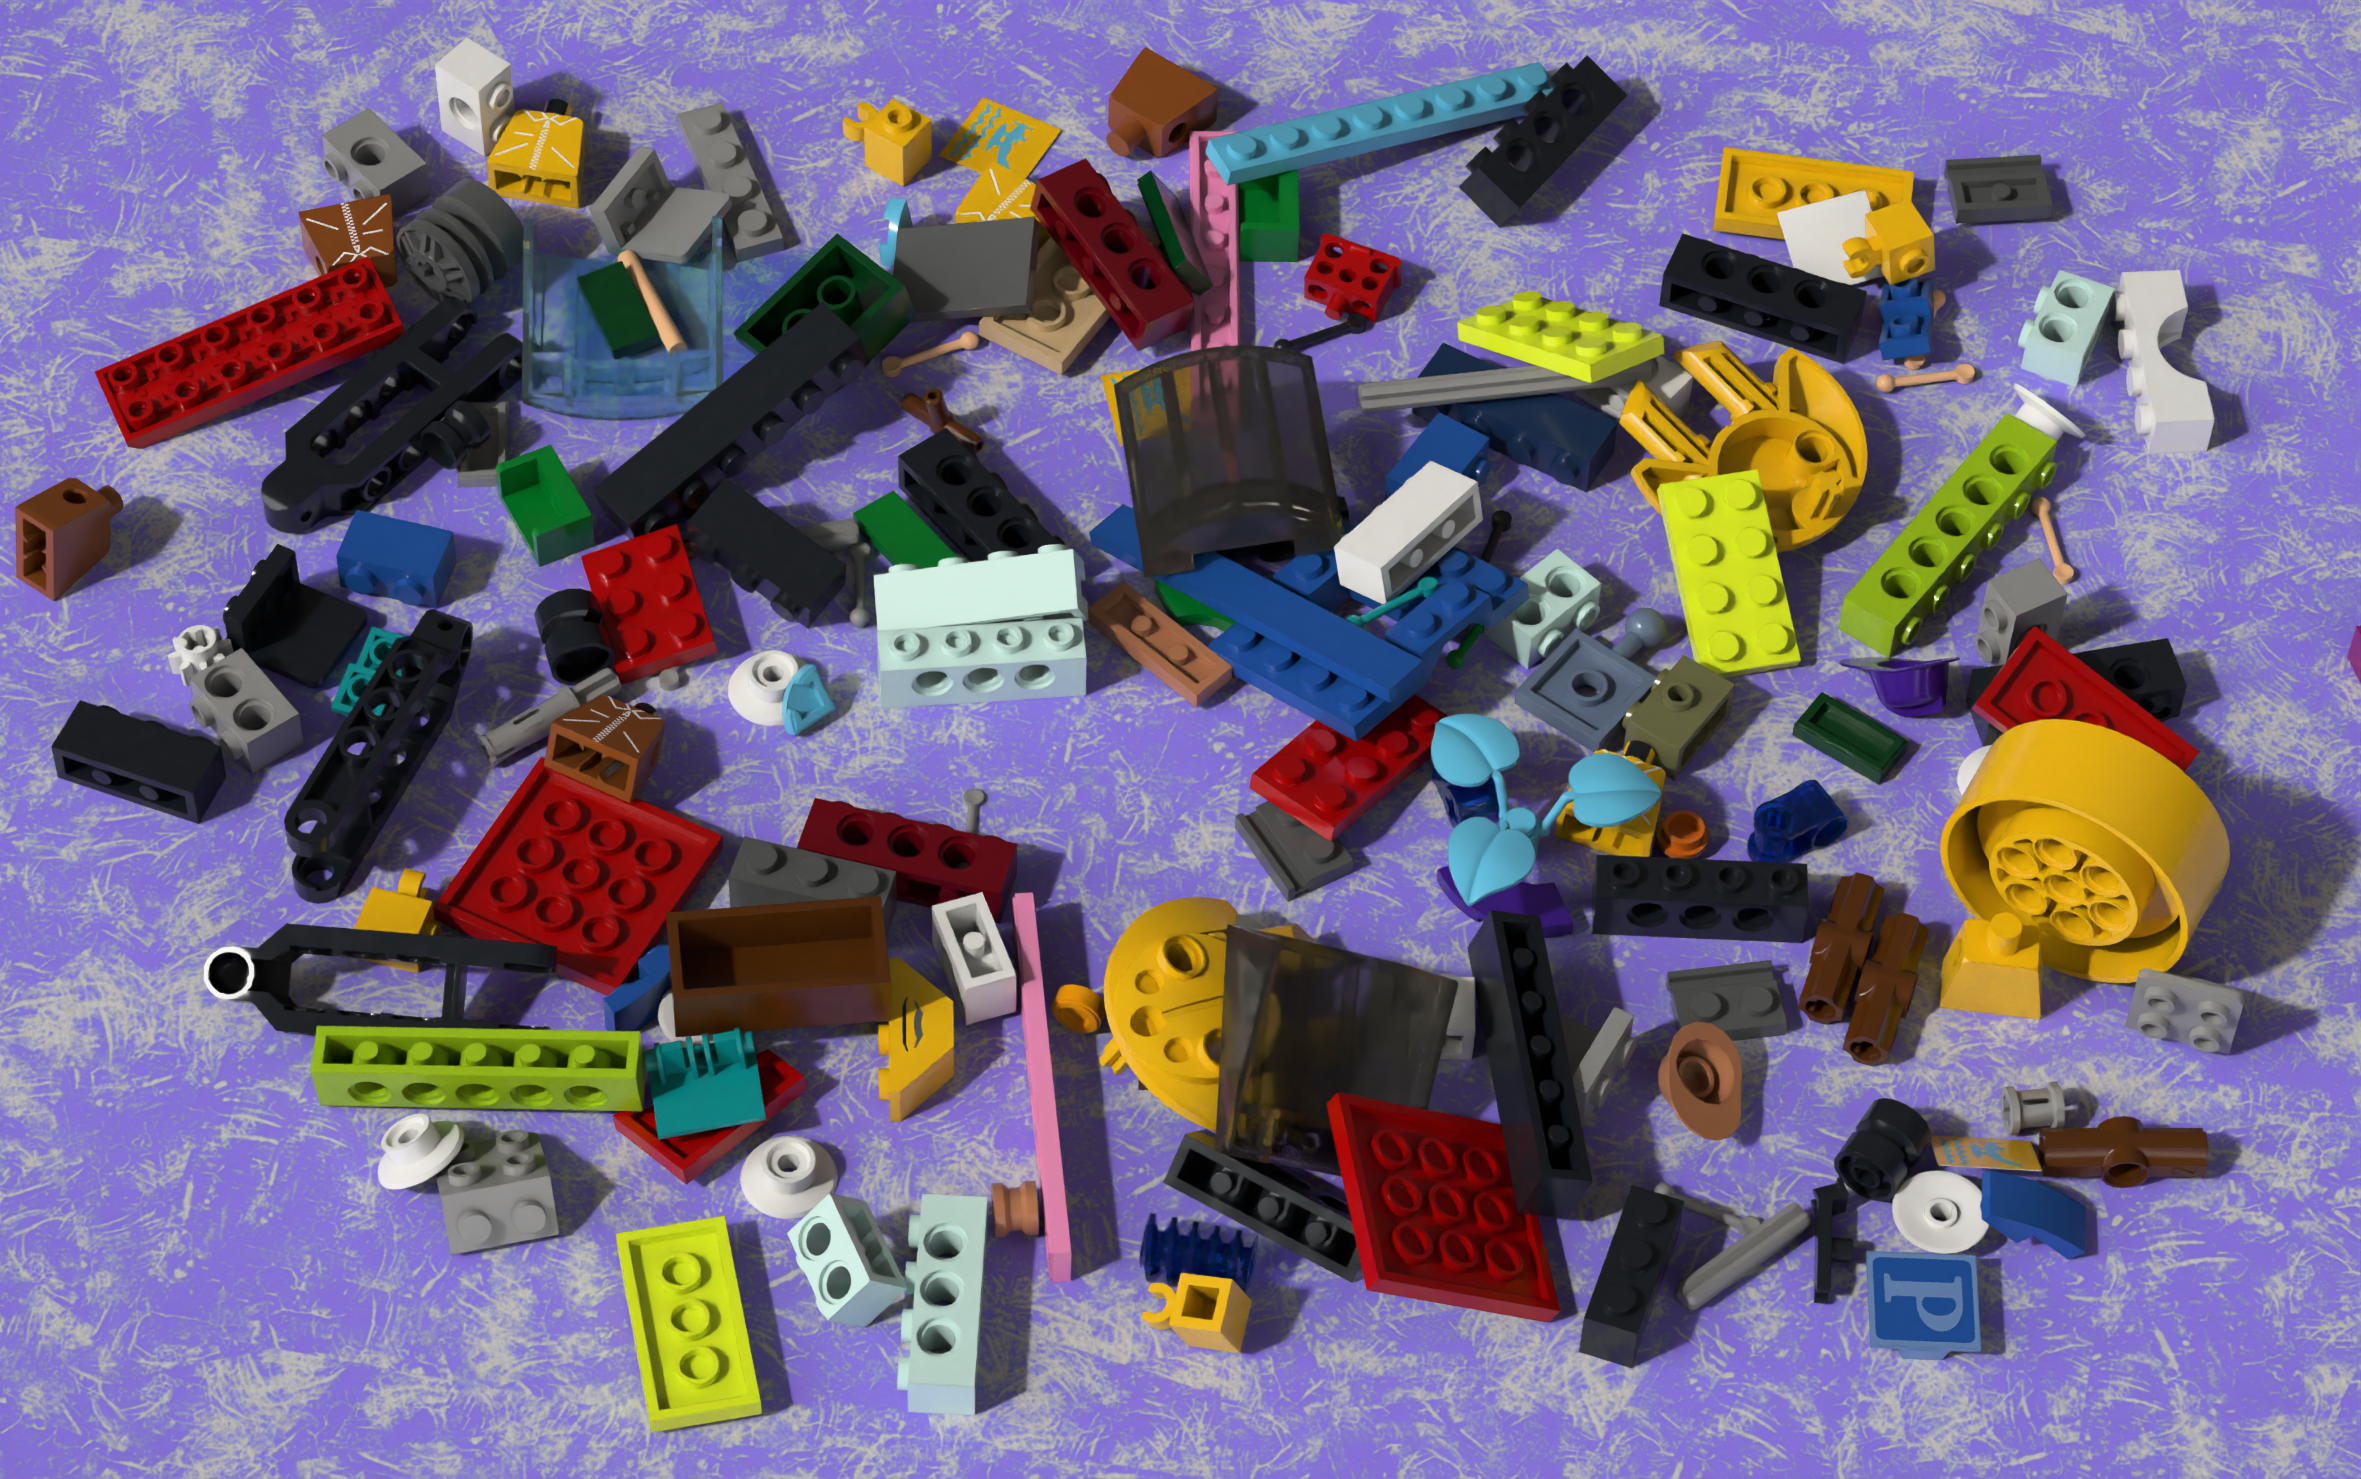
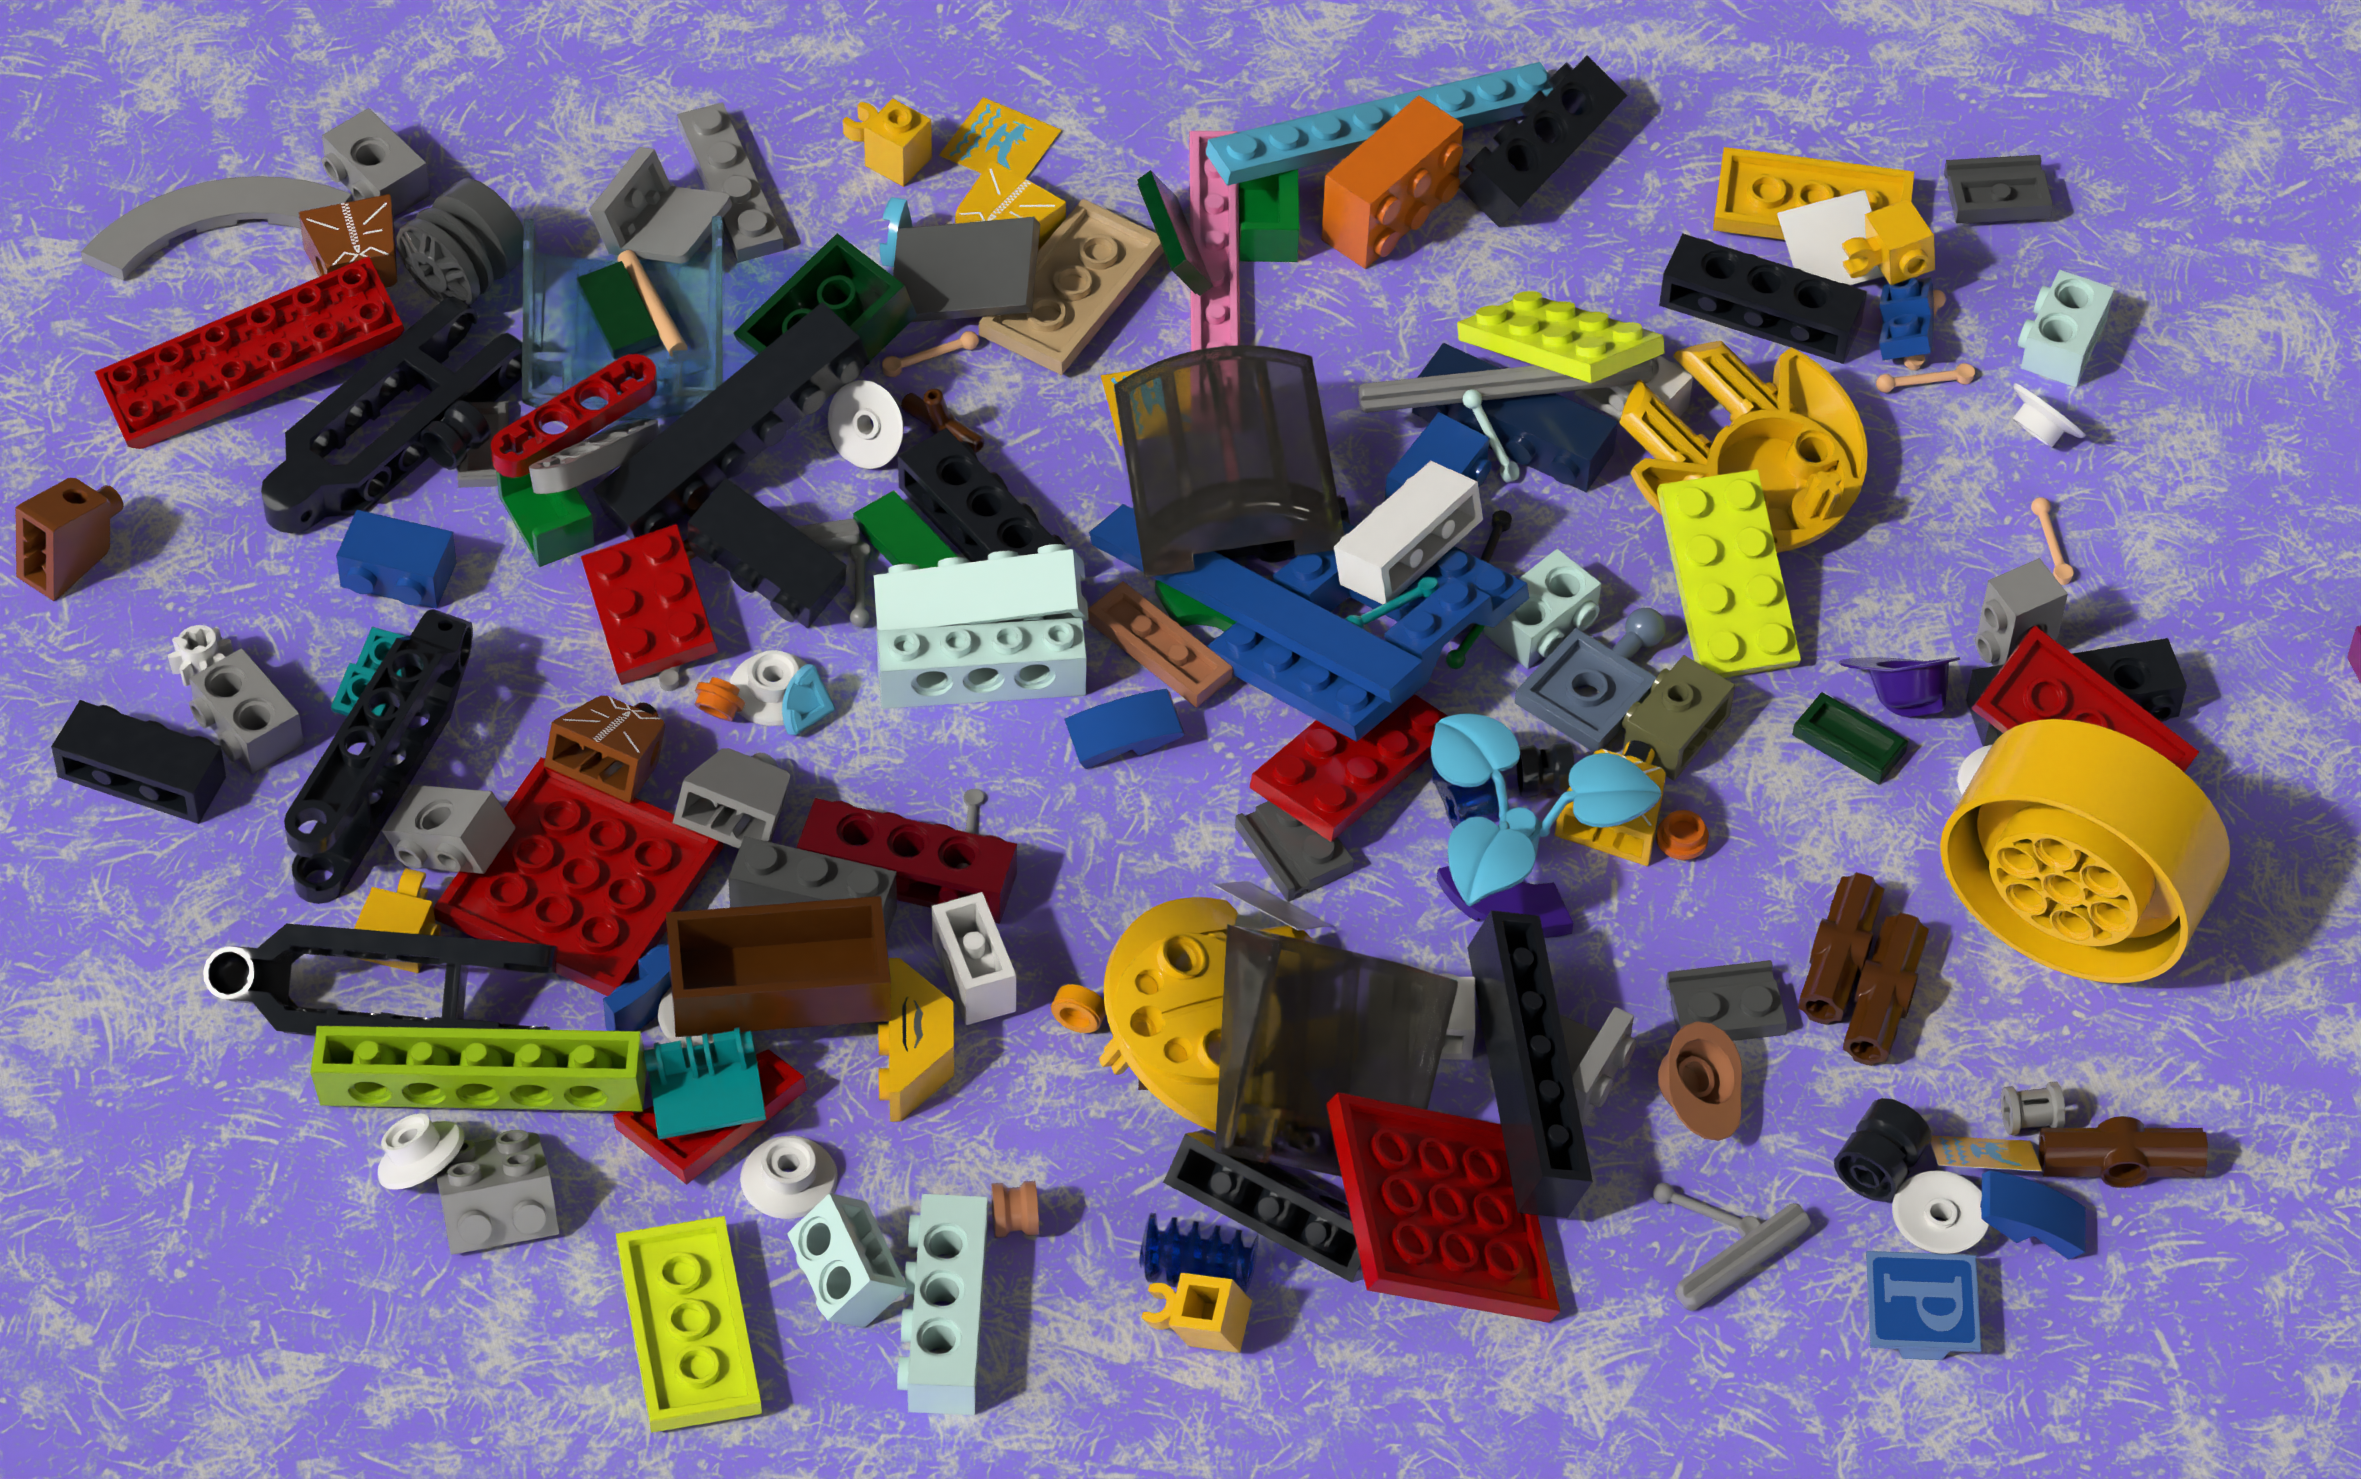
(203, 207): none -> light grey tile
(289, 623): black bracket -> none
(448, 829): none -> light grey brick
(474, 95): white brick -> none
(536, 721): light grey axle -> none
(540, 157): yellow torso -> none
(568, 409): none -> red beam
(574, 635): black wheel -> none
(592, 456): none -> light grey beam
(719, 699): none -> orange plate
(733, 797): none -> light grey torso
(852, 429): none -> white piece
(1041, 1088): bright pink tile -> none
(1112, 254): dark red brick -> none
(1124, 724): none -> blue slope
(1158, 106): dark orange torso -> none
(1272, 905): none -> white sticker
(1351, 278): red piece -> none
(1355, 324): black hinge -> none
(1392, 182): none -> orange brick
(1509, 469): none -> light aqua hinge
(1544, 769): none -> black wheel
(1631, 1276): black brick -> none
(1699, 898): black brick -> none
(1795, 824): clear blue piece -> none
(1829, 1202): black piece -> none
(1948, 536): lime brick -> none
(1994, 968): yellow torso -> none
(2170, 406): white arch -> none
(2185, 1010): light grey bracket -> none

